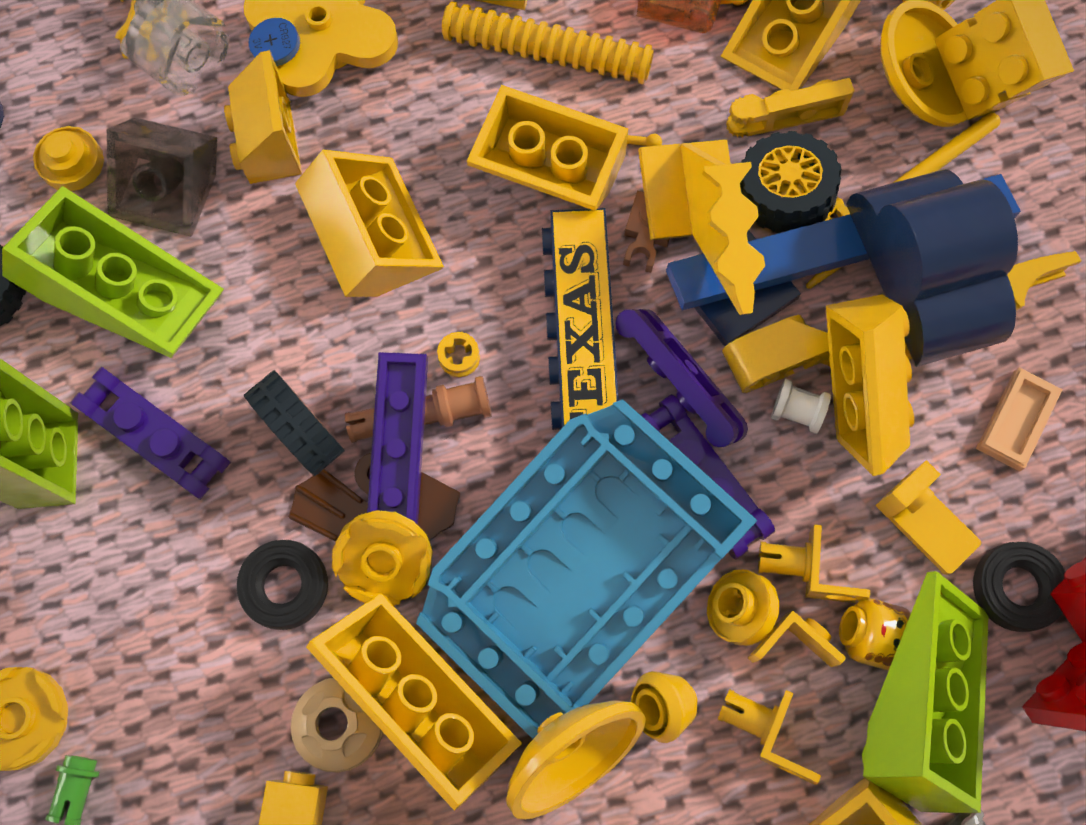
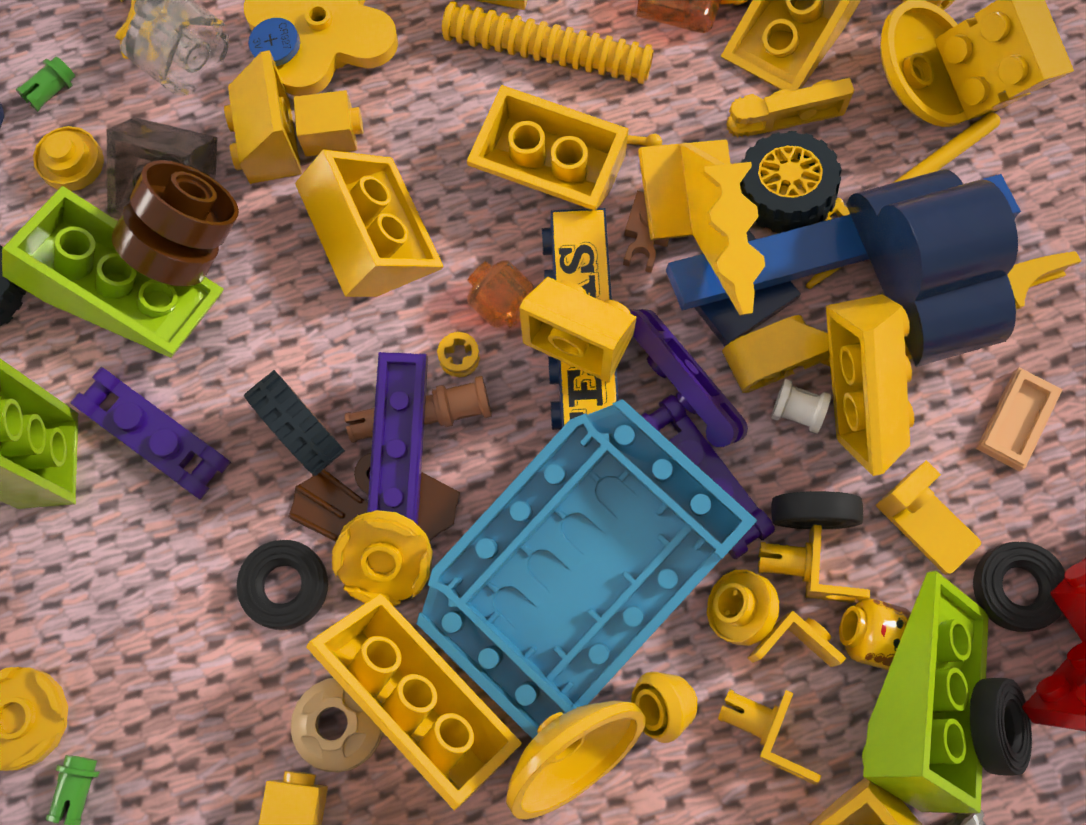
(46, 83): none -> bright green pin
(174, 223): none -> reddish brown wheel
(327, 122): none -> yellow brick
(498, 293): none -> clear orange head
(576, 327): none -> yellow slope
(812, 508): none -> black tyre
(1000, 726): none -> black tyre

